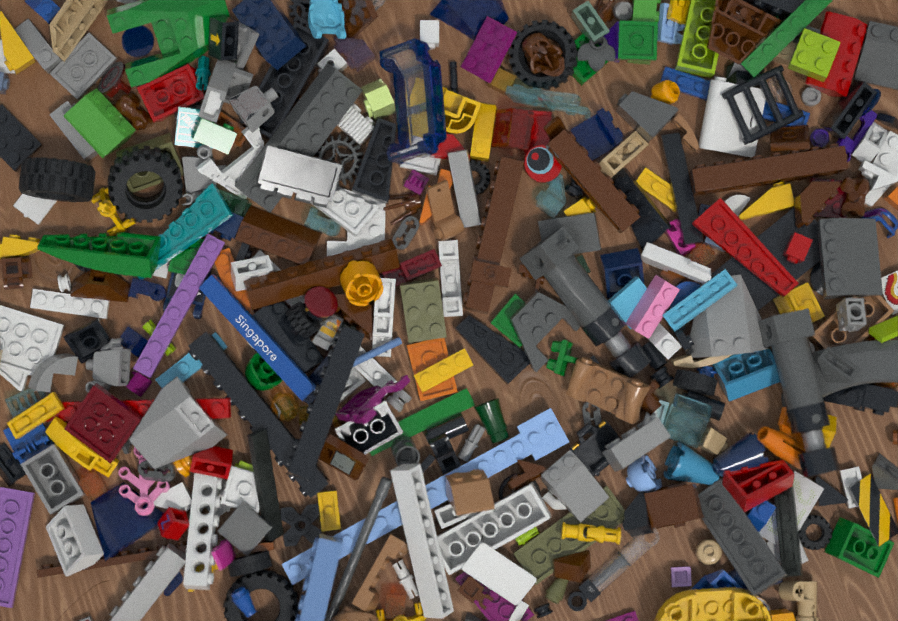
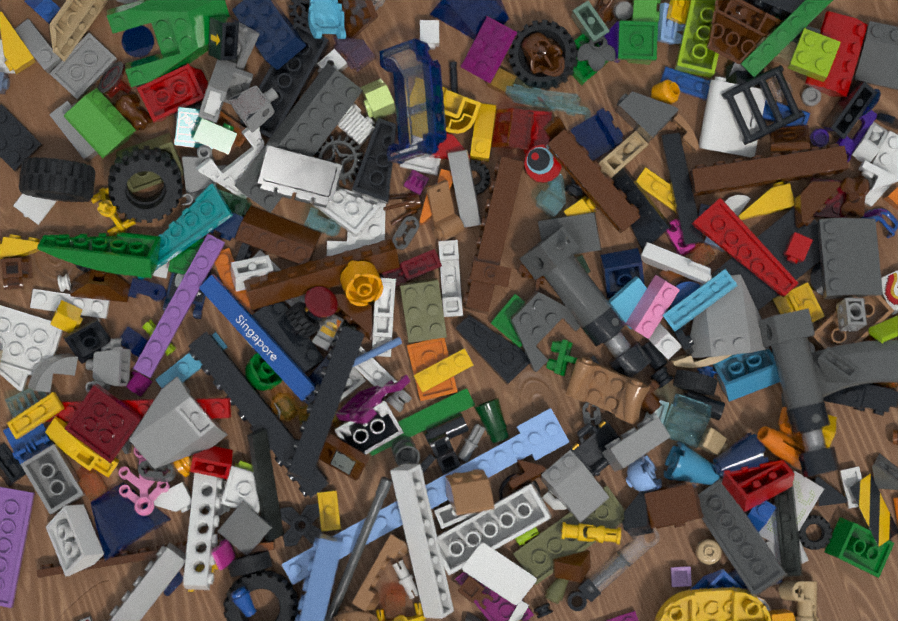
(66, 317): none -> yellow brick
(173, 523): red brick -> none
(203, 72): teal axle -> none

